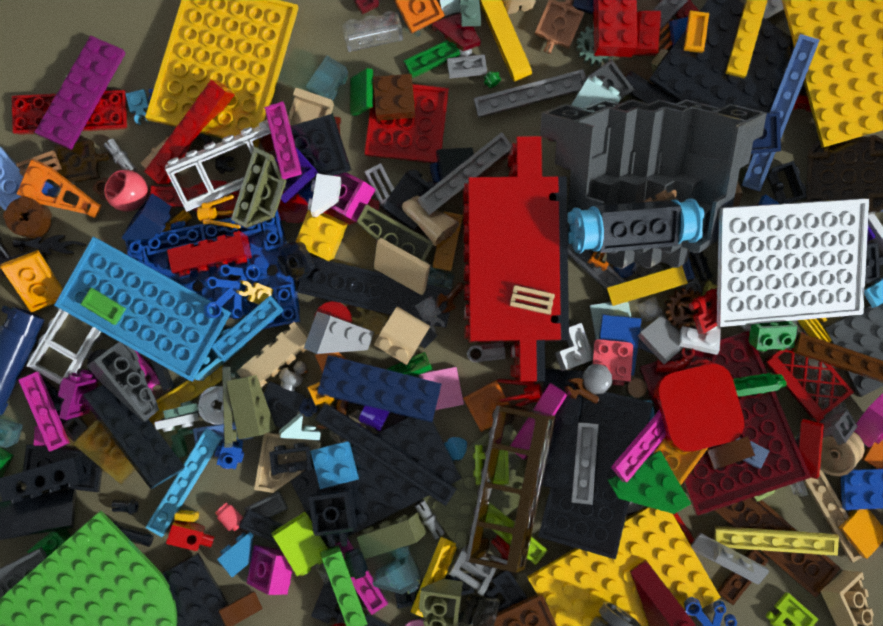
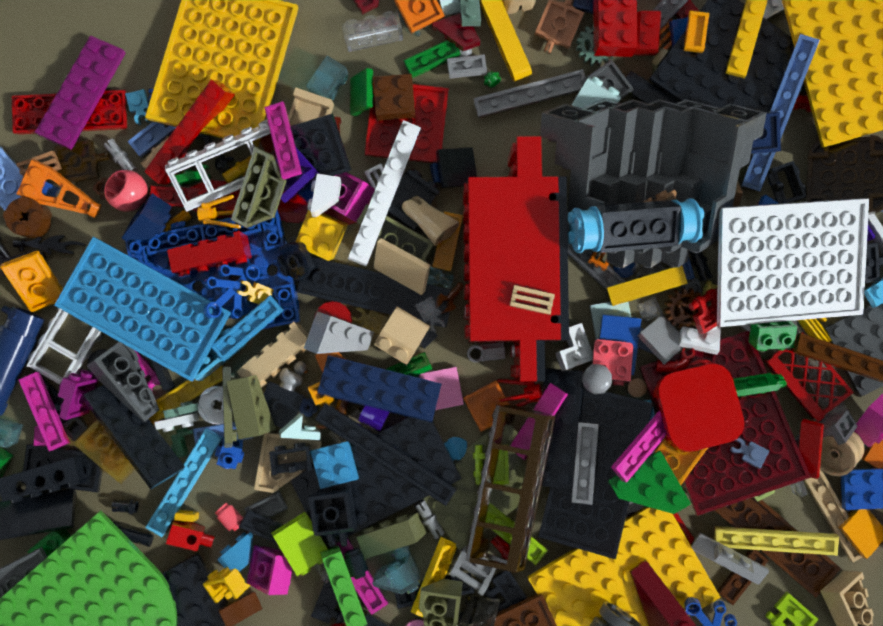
(103, 306): bright green tile -> none
(150, 137): none -> medium blue plate
(190, 177): none -> green plate
(225, 583): none -> yellow window
(239, 169): none -> yellow pin
(384, 193): none -> white plate
(470, 168): light grey plate -> none
(580, 390): reddish brown bar -> none
(731, 453): reddish brown slope -> none

